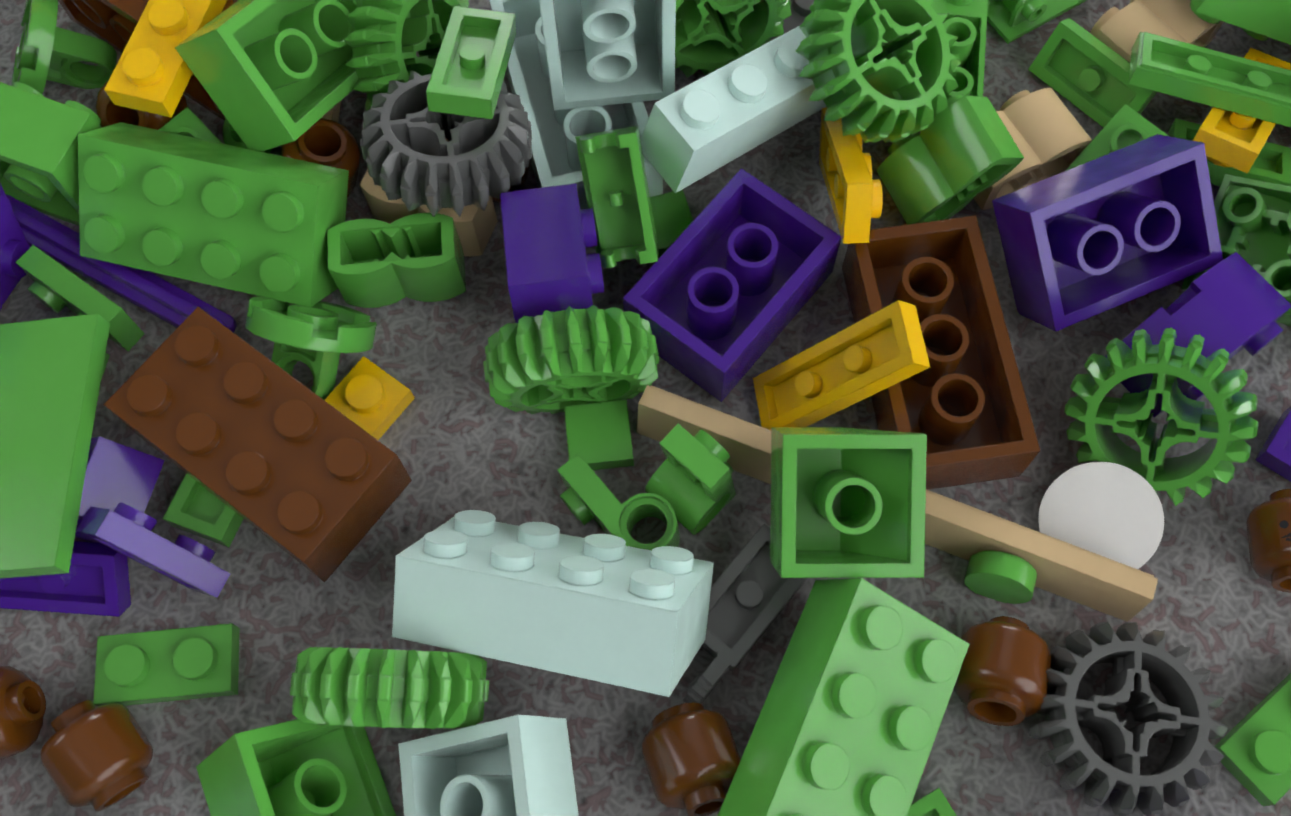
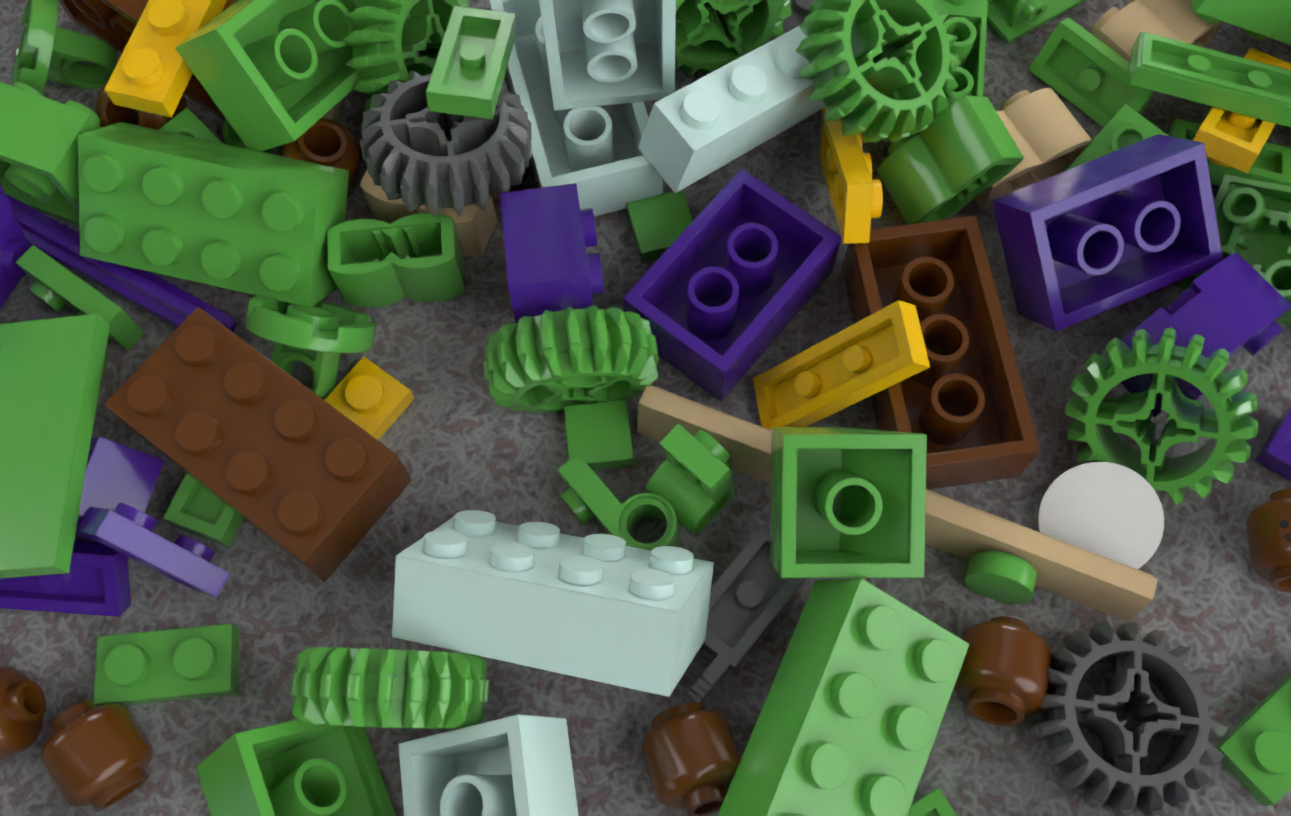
(619, 195): bright green hinge -> none

